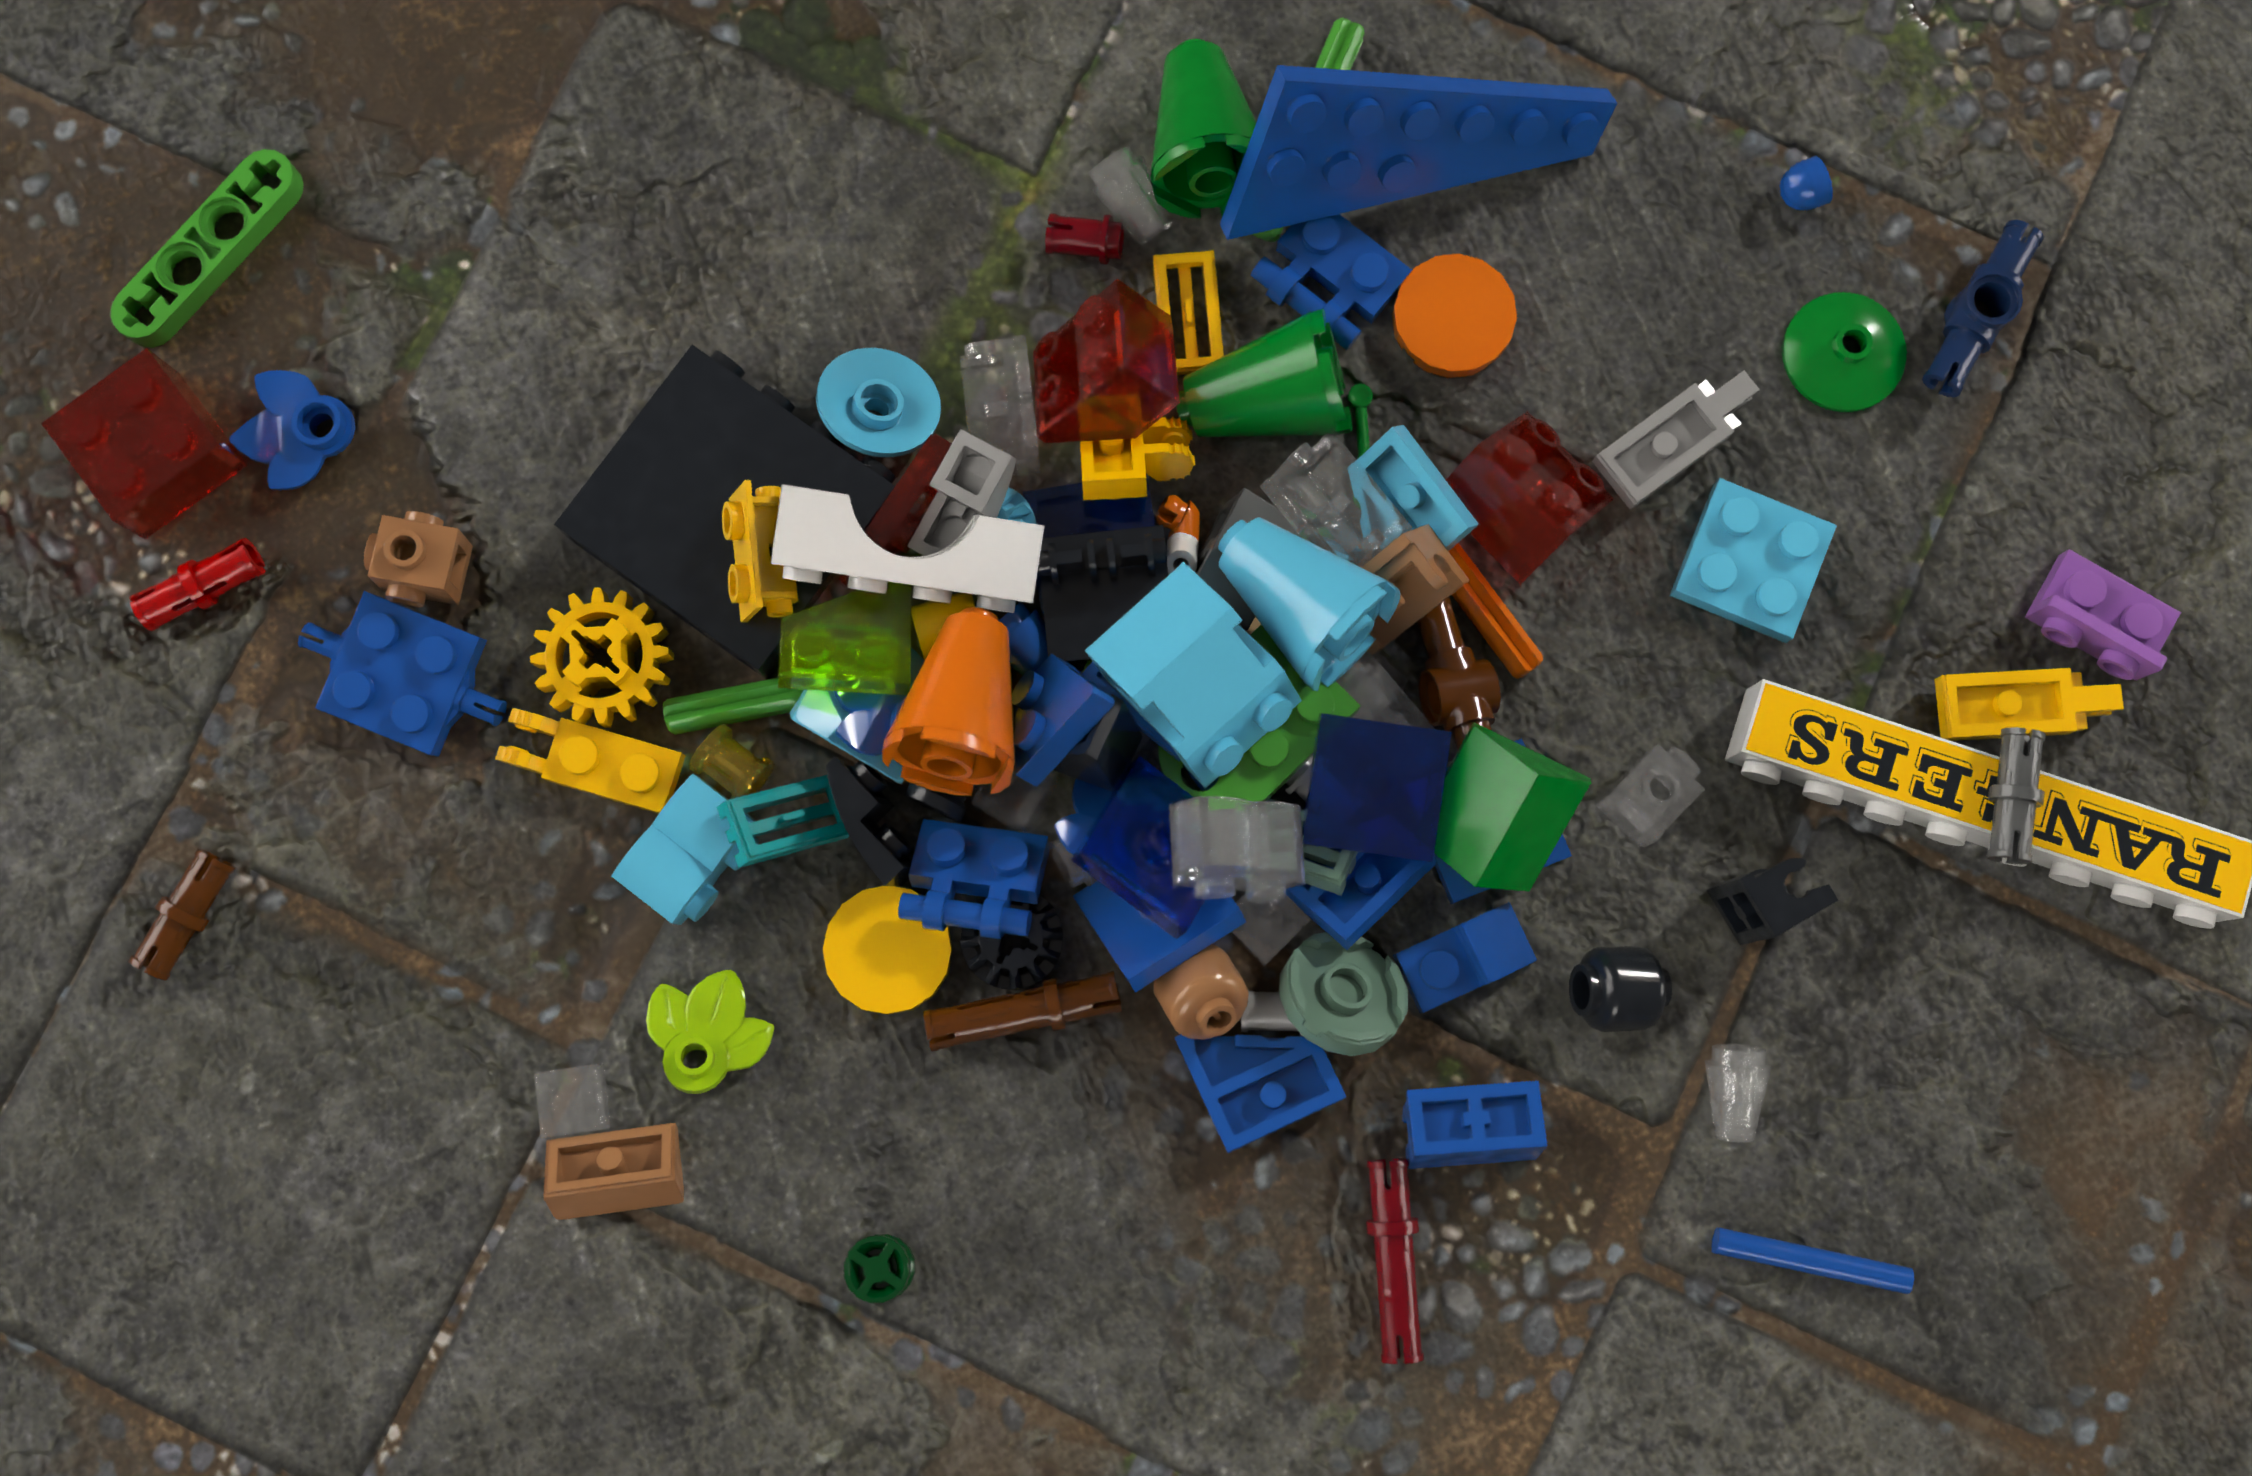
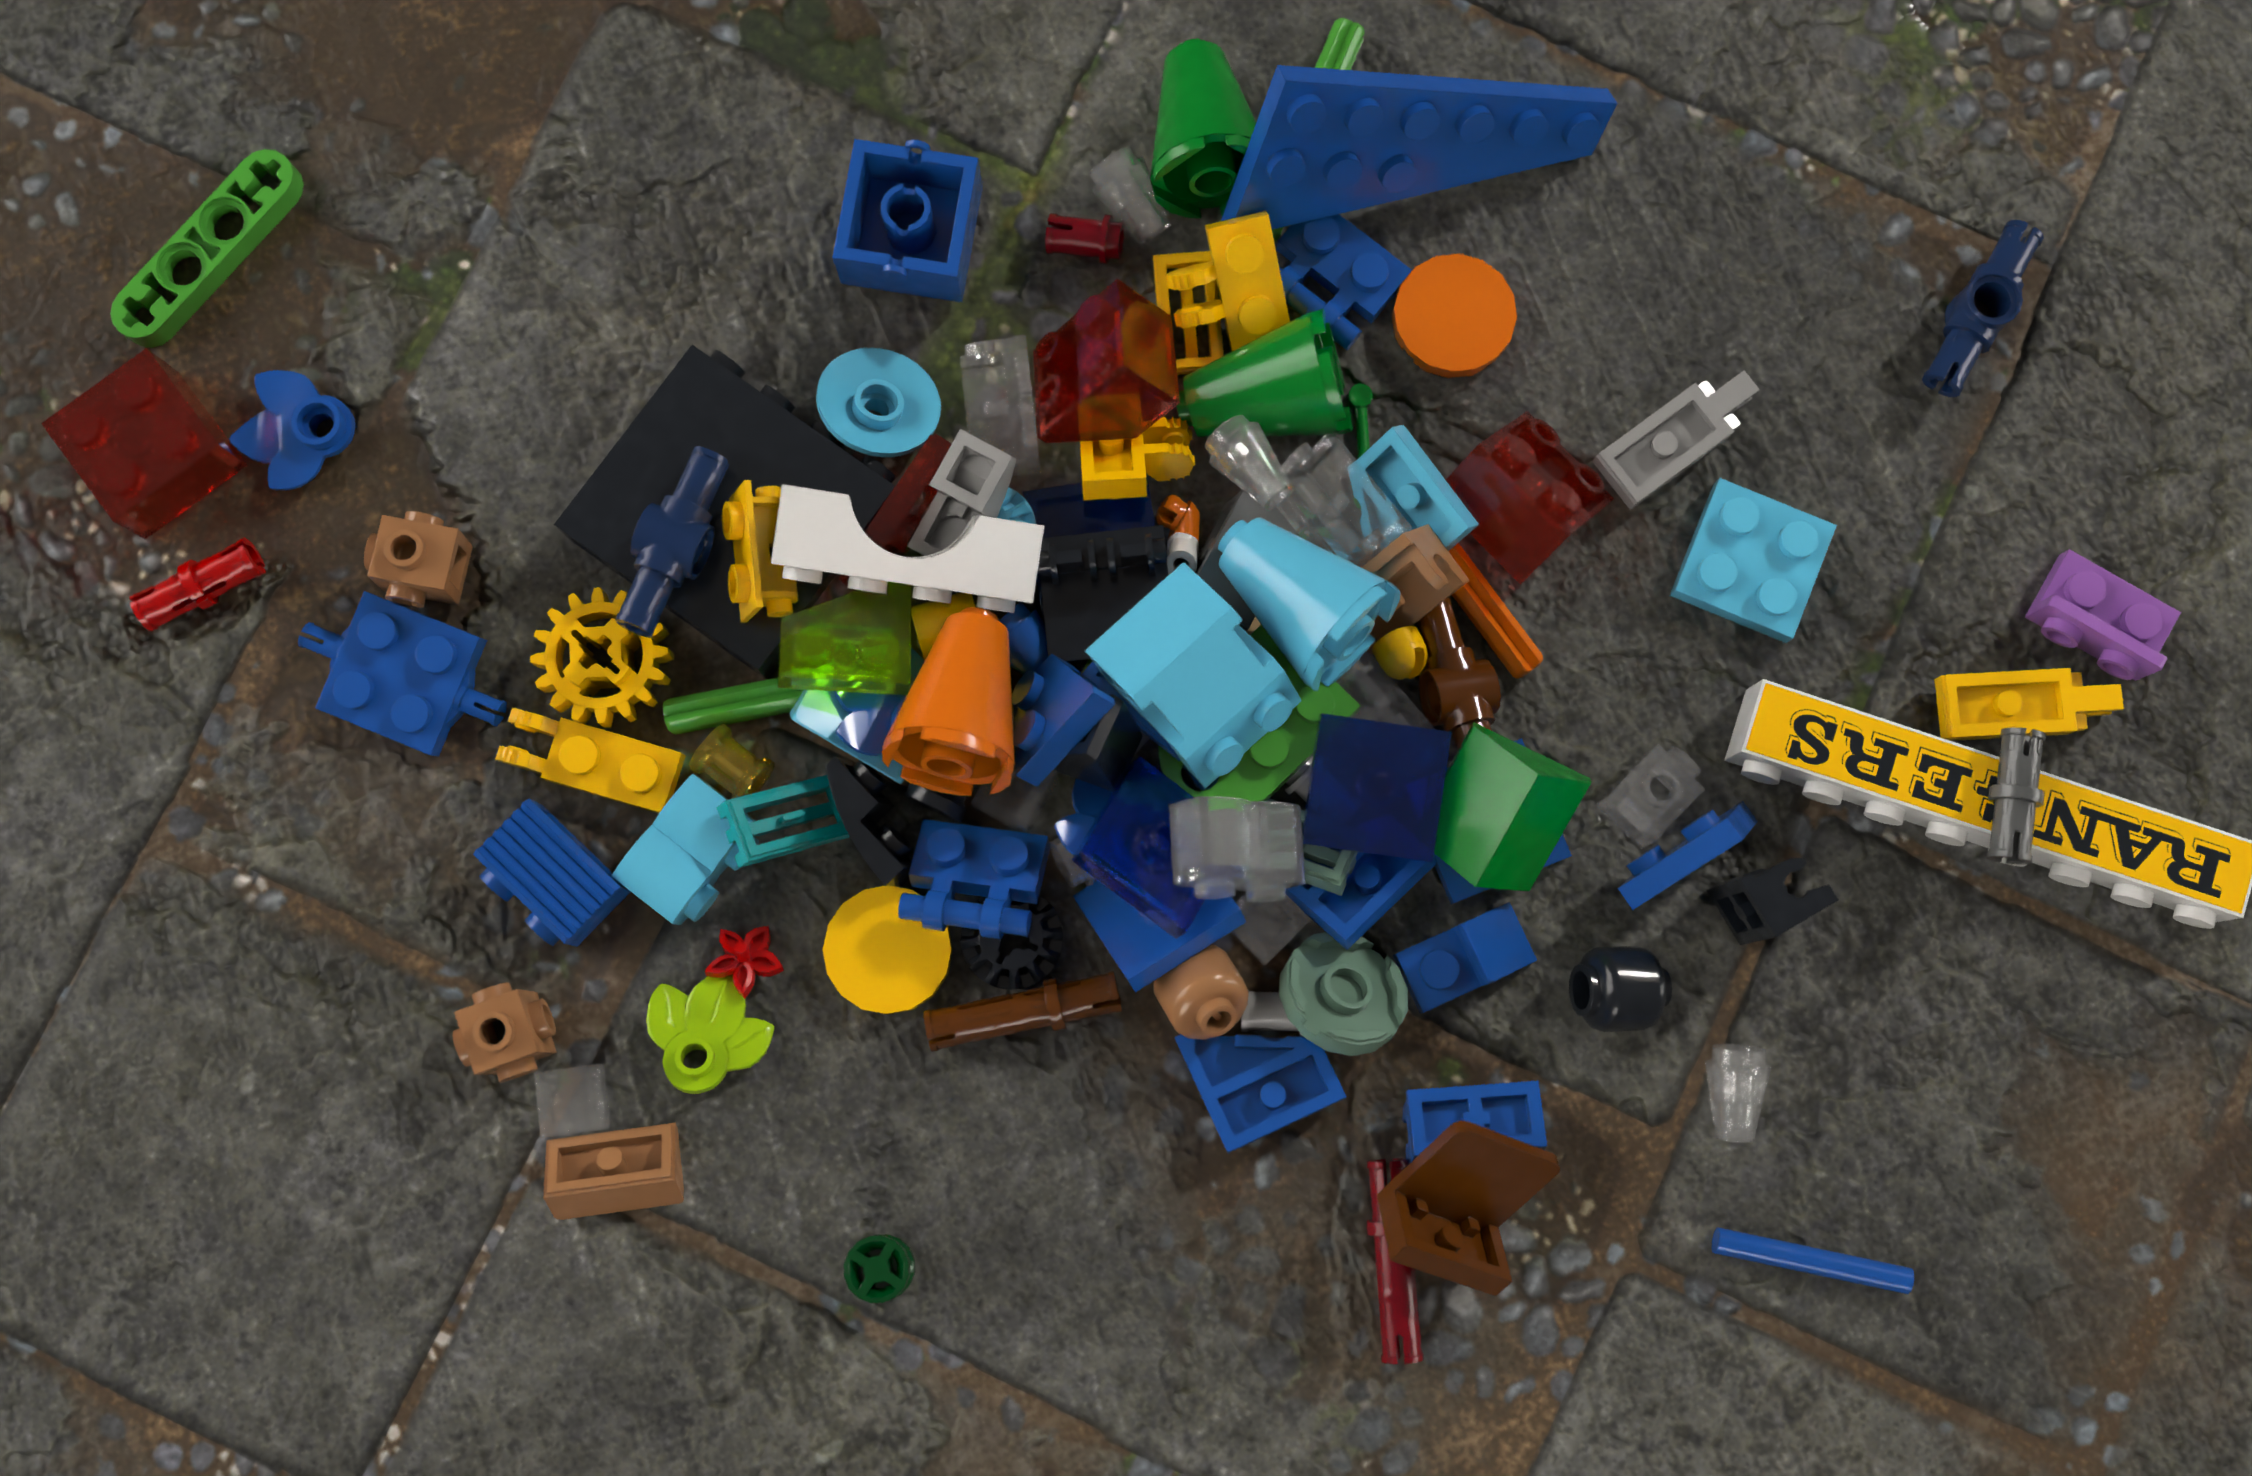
(182, 914): reddish brown pin -> none
(526, 1038): none -> medium nougat brick
(549, 874): none -> blue brick
(672, 541): none -> dark blue pin
(745, 958): none -> red plant
(908, 220): none -> blue brick
(1246, 281): none -> yellow hinge
(1247, 459): none -> clear cone
(1401, 653): none -> yellow hinge
(1455, 1196): none -> reddish brown bracket
(1703, 841): none -> blue wing
(1806, 185): blue hinge -> none
(1826, 370): green dish -> none

